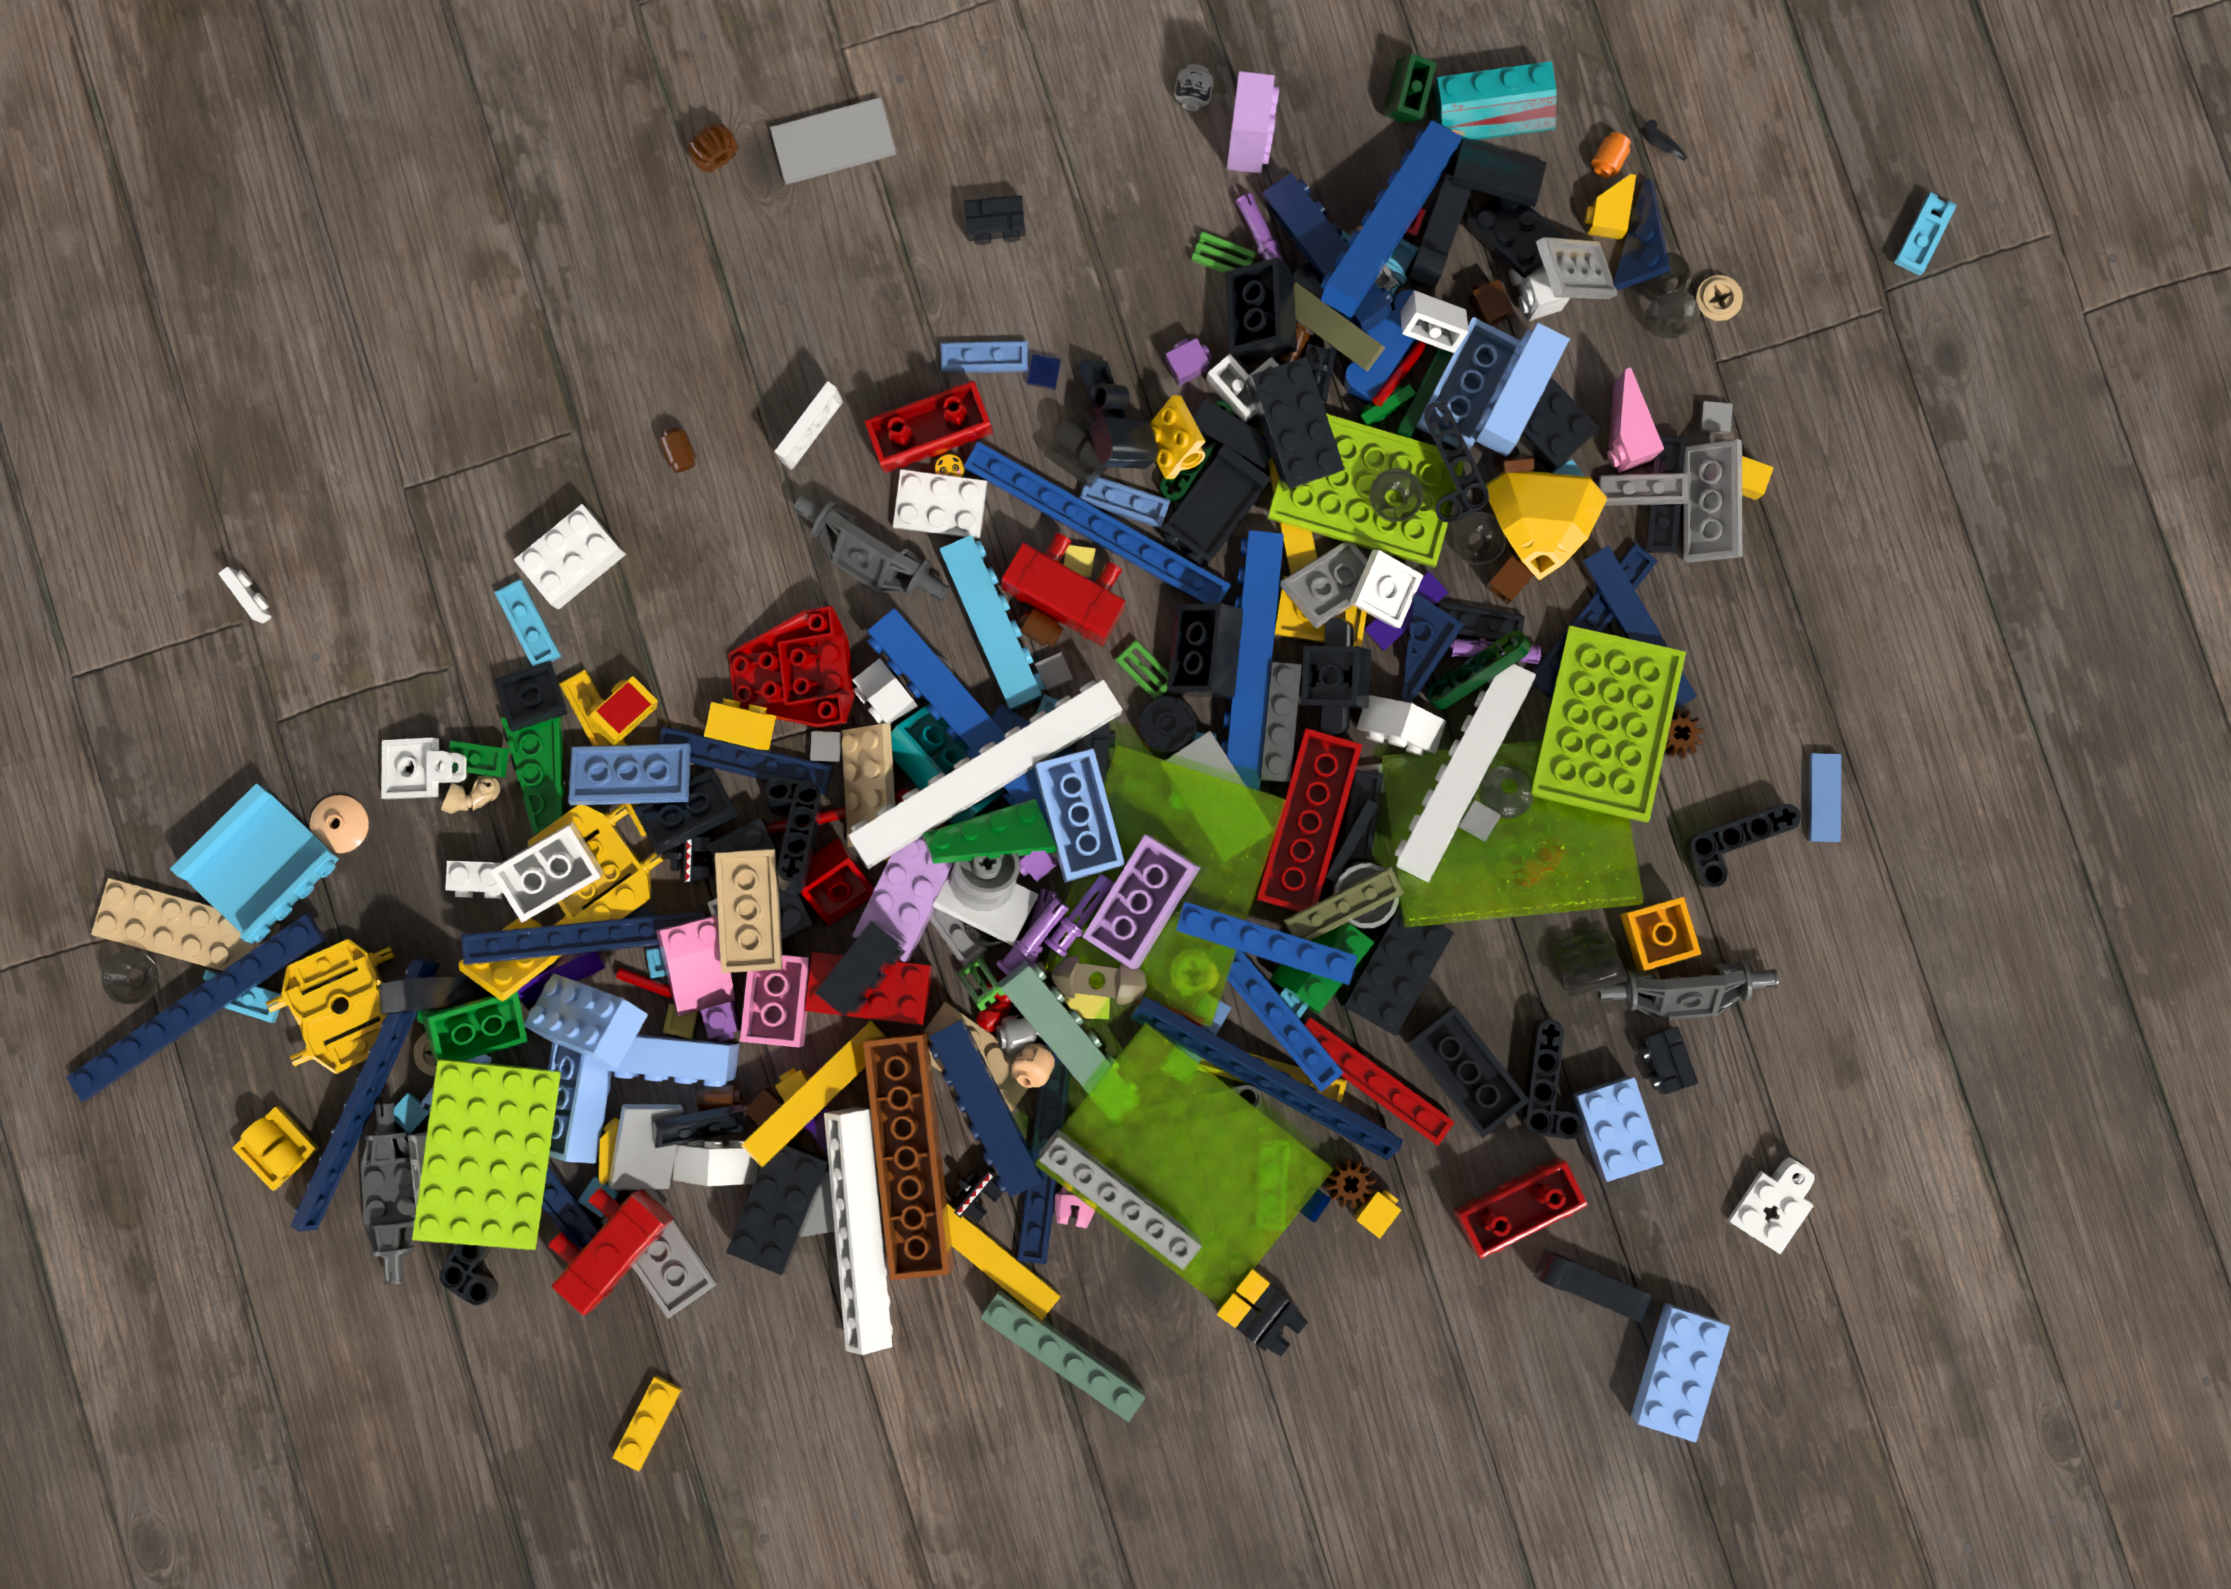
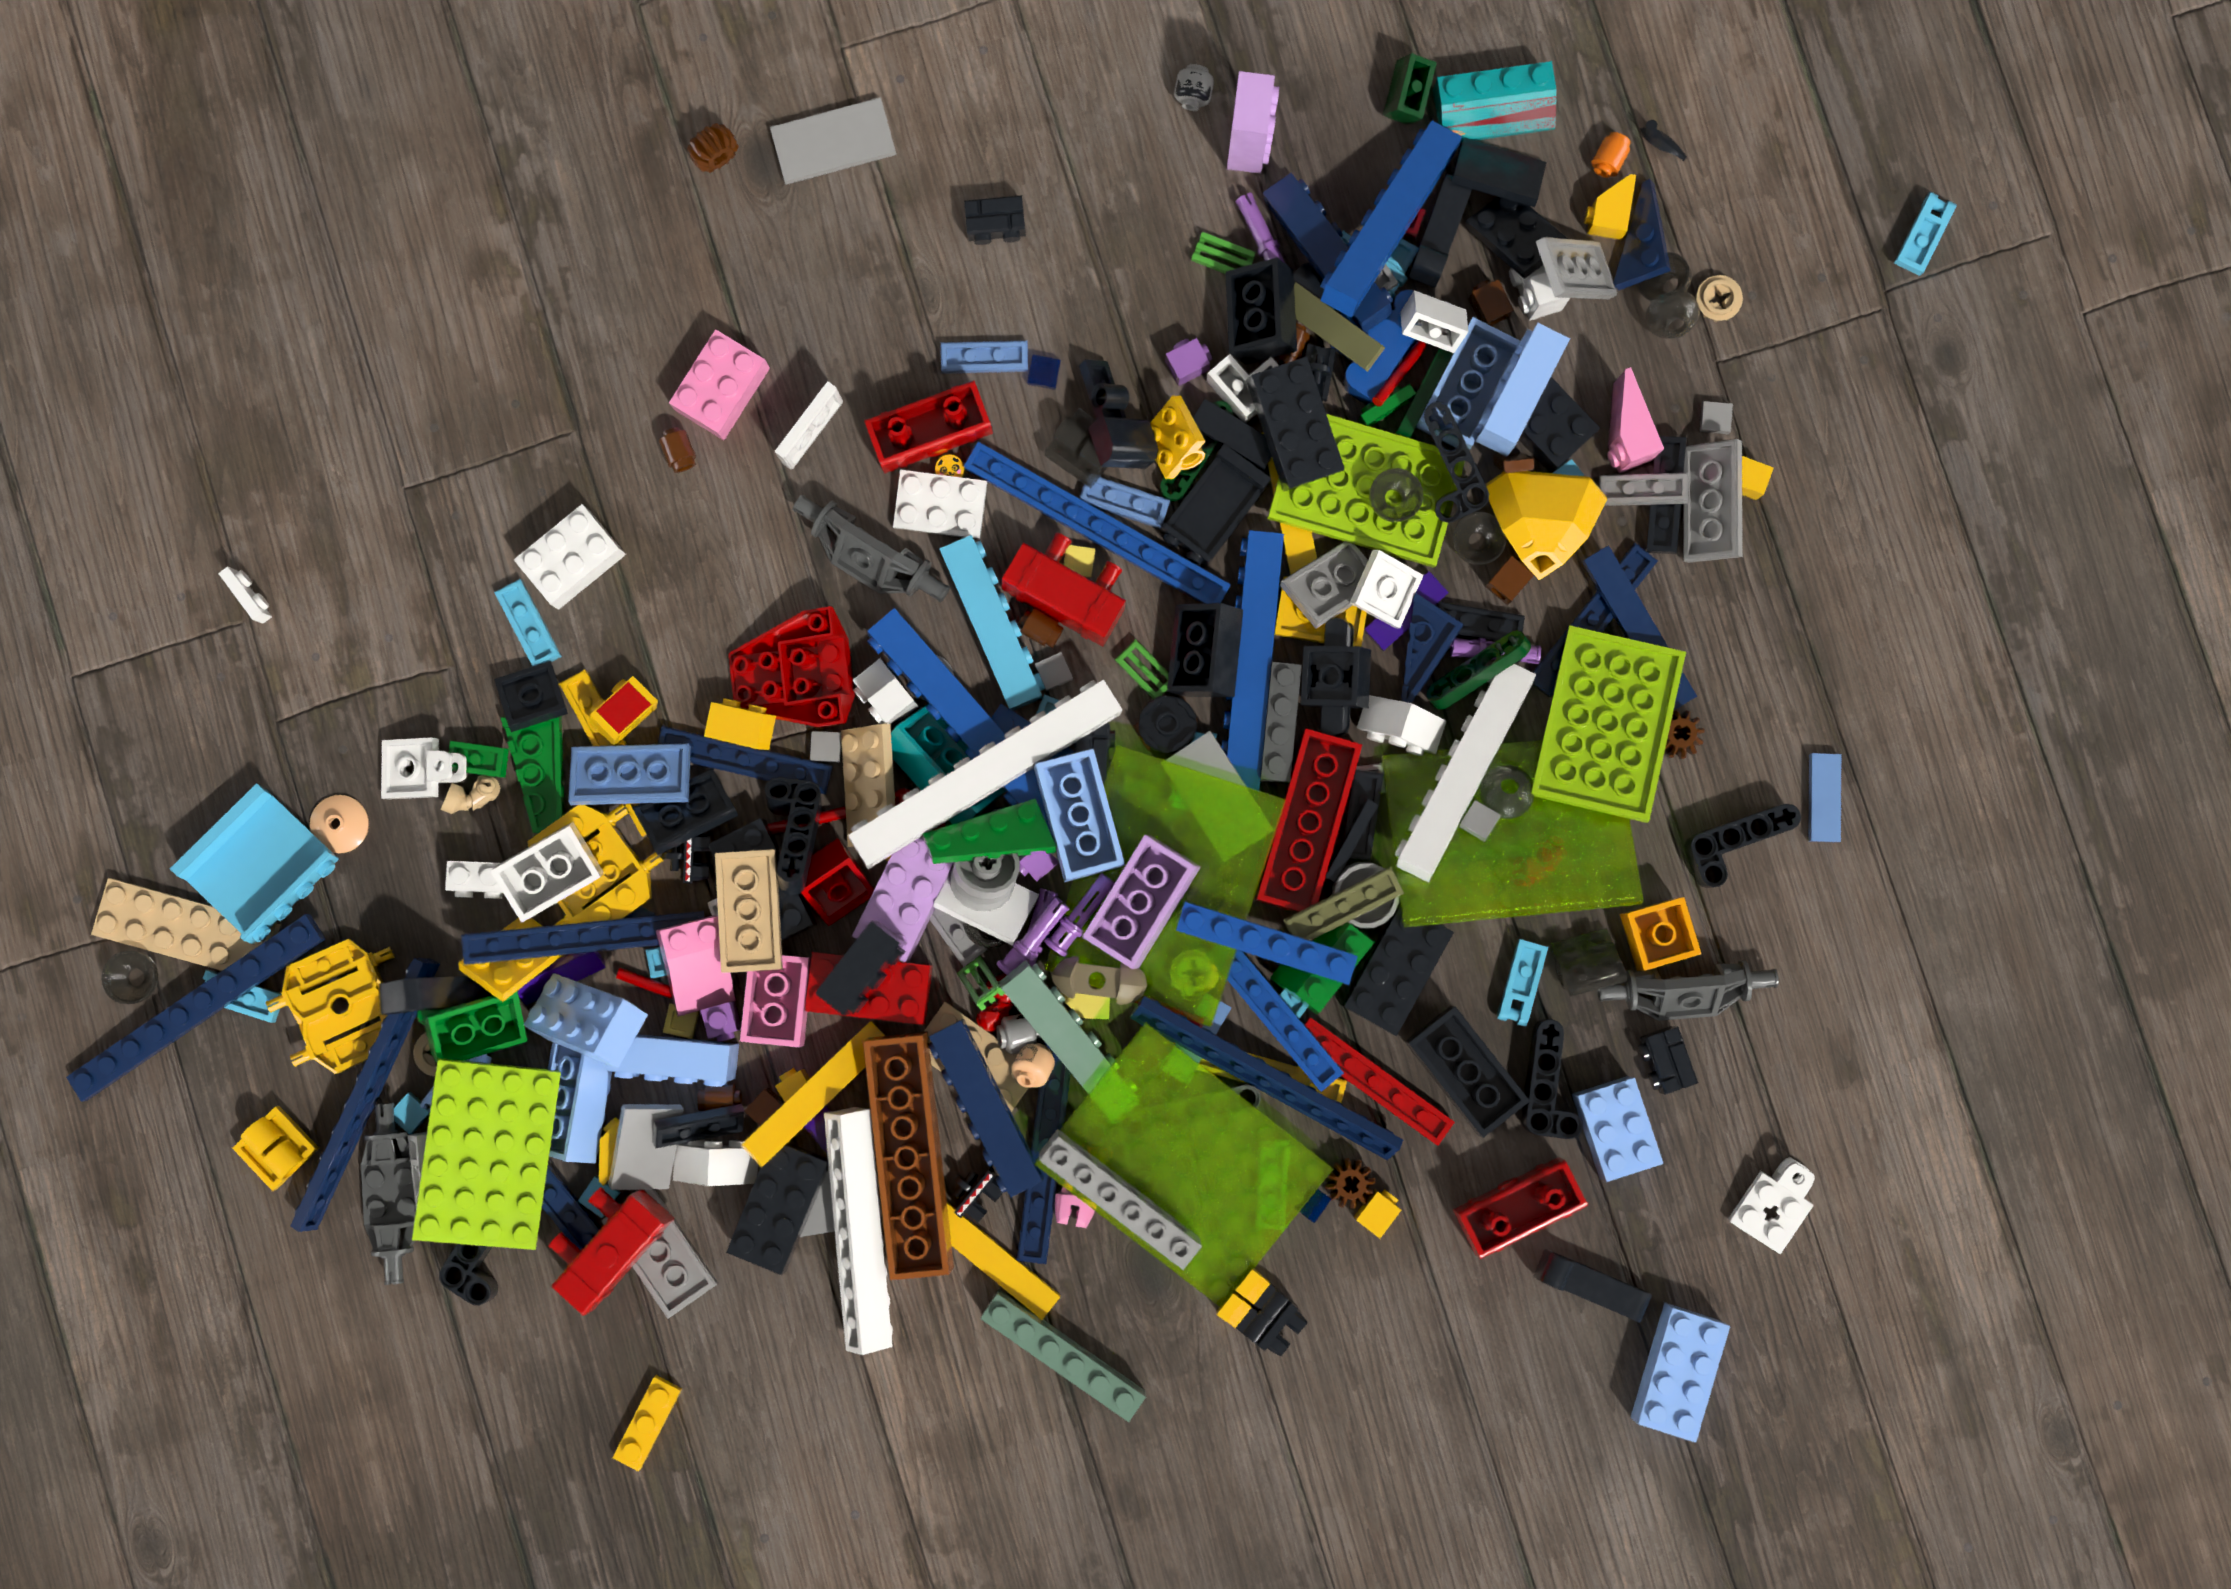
(719, 384): none -> bright pink brick
(1522, 981): none -> medium azure plate

